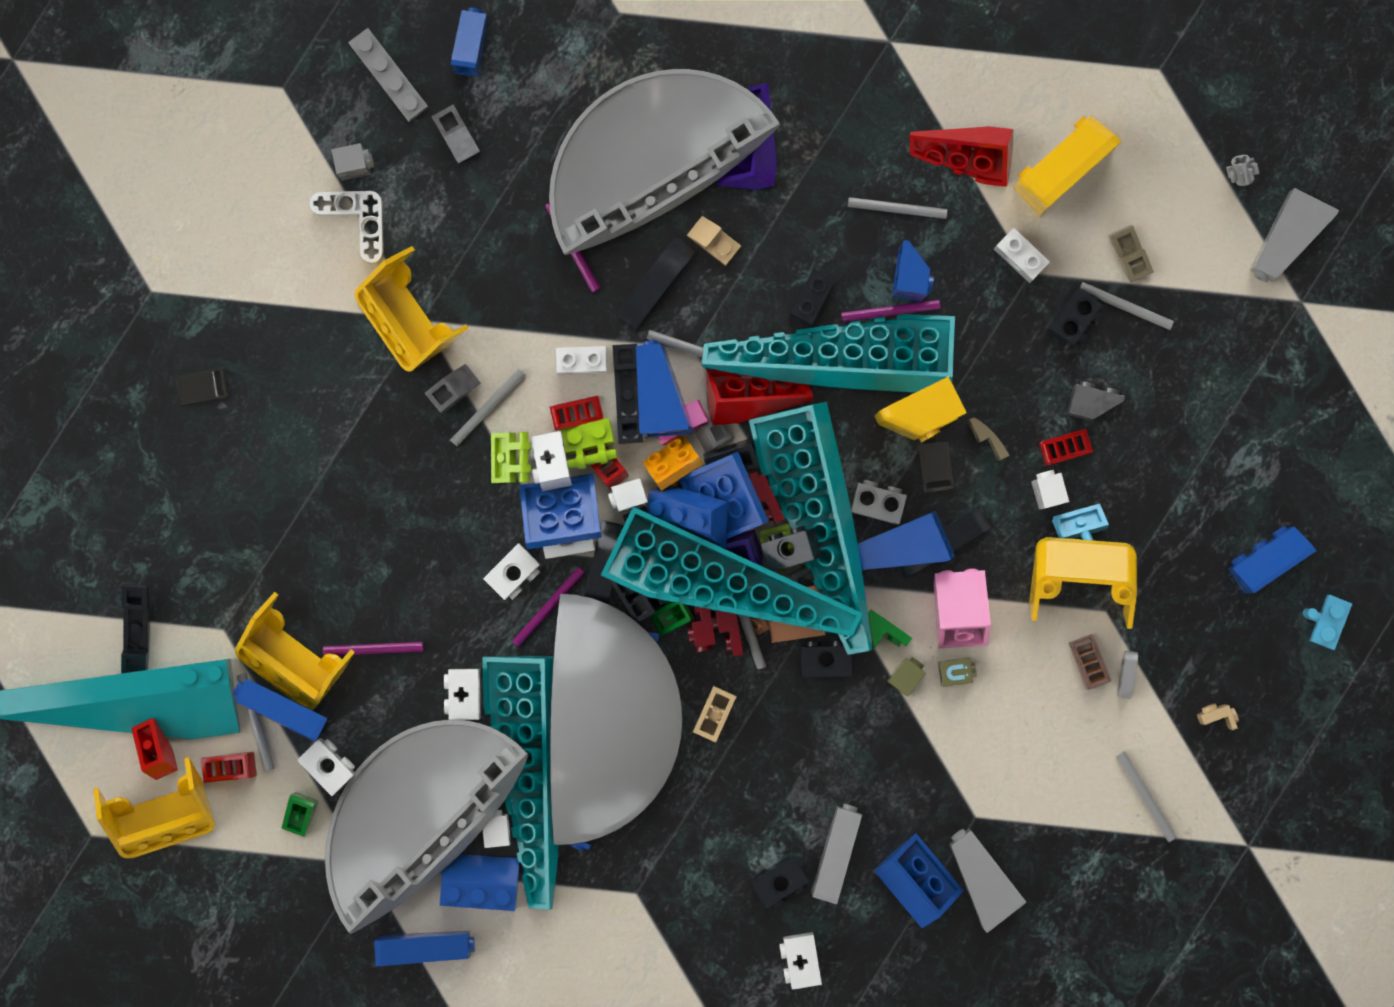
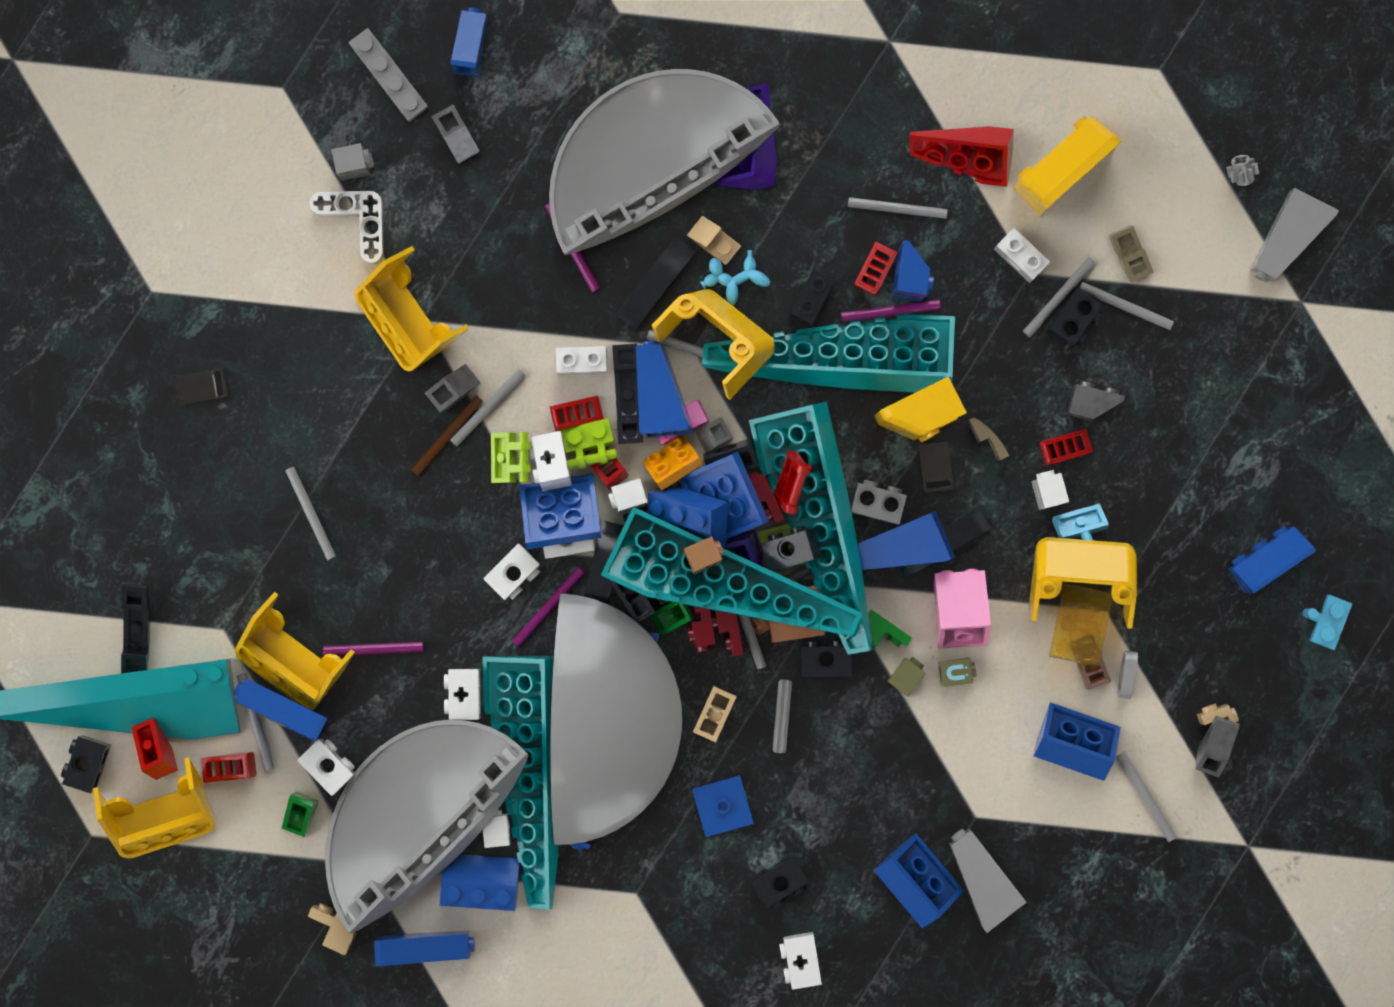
(96, 753): none -> black brick
(310, 513): none -> light grey bar
(337, 937): none -> tan brick
(447, 435): none -> reddish brown piece
(704, 554): none -> medium nougat brick
(722, 806): none -> blue plate
(732, 282): none -> medium azure piece
(740, 397): red wedge -> none
(750, 345): none -> yellow windscreen
(782, 716): none -> light grey axle
(791, 482): none -> red plate
(836, 854): light grey slope -> none
(866, 287): none -> red slope
(1059, 297): none -> light grey bar
(1077, 741): none -> blue slope
(1081, 625): none -> clear yellow plate
(1216, 746): none -> flat silver slope

